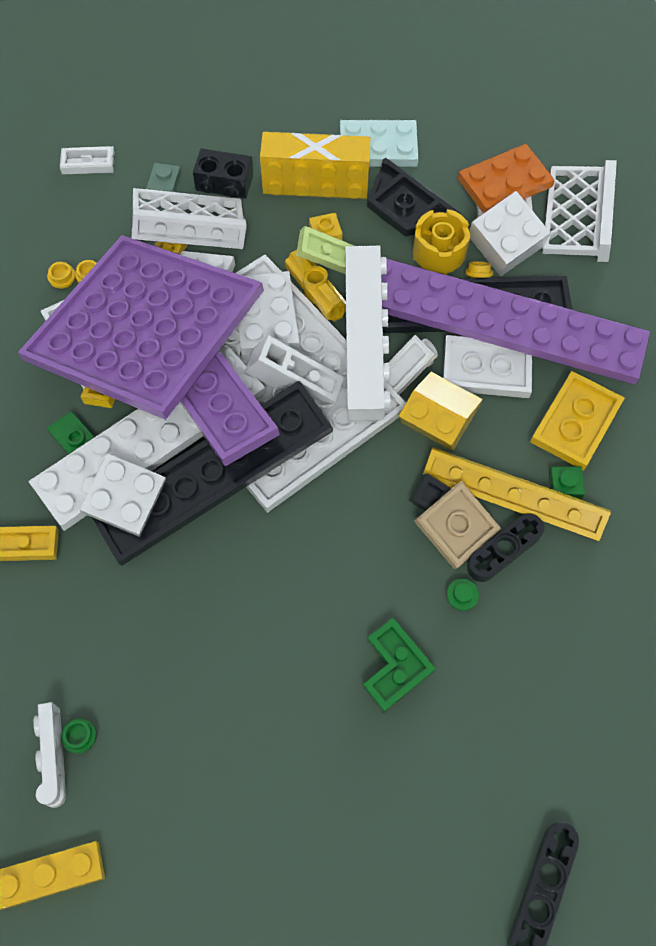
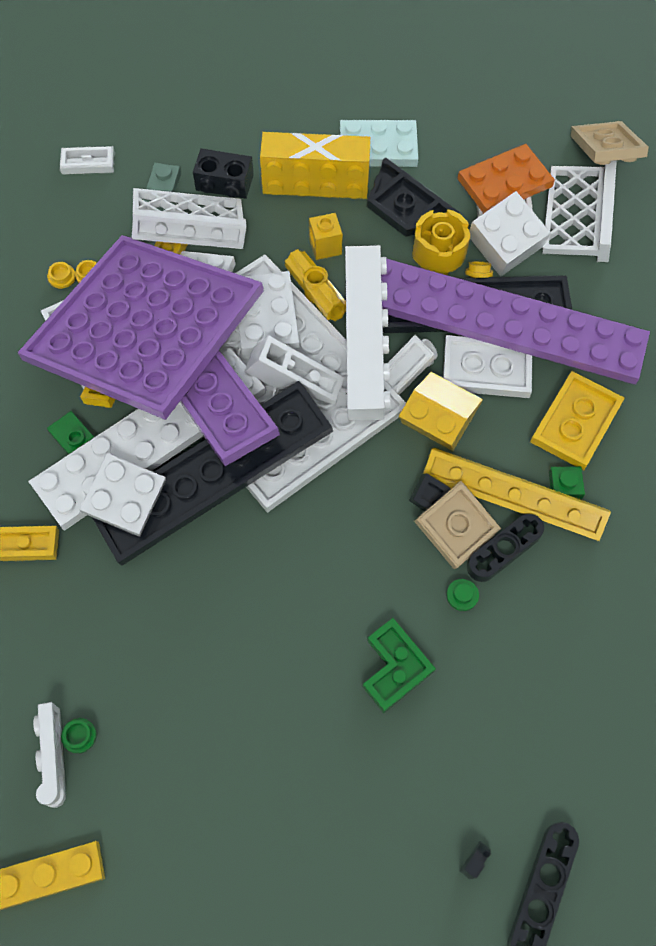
(322, 249): yellowish green plate -> none
(475, 862): none -> black tile
(609, 142): none -> tan plate

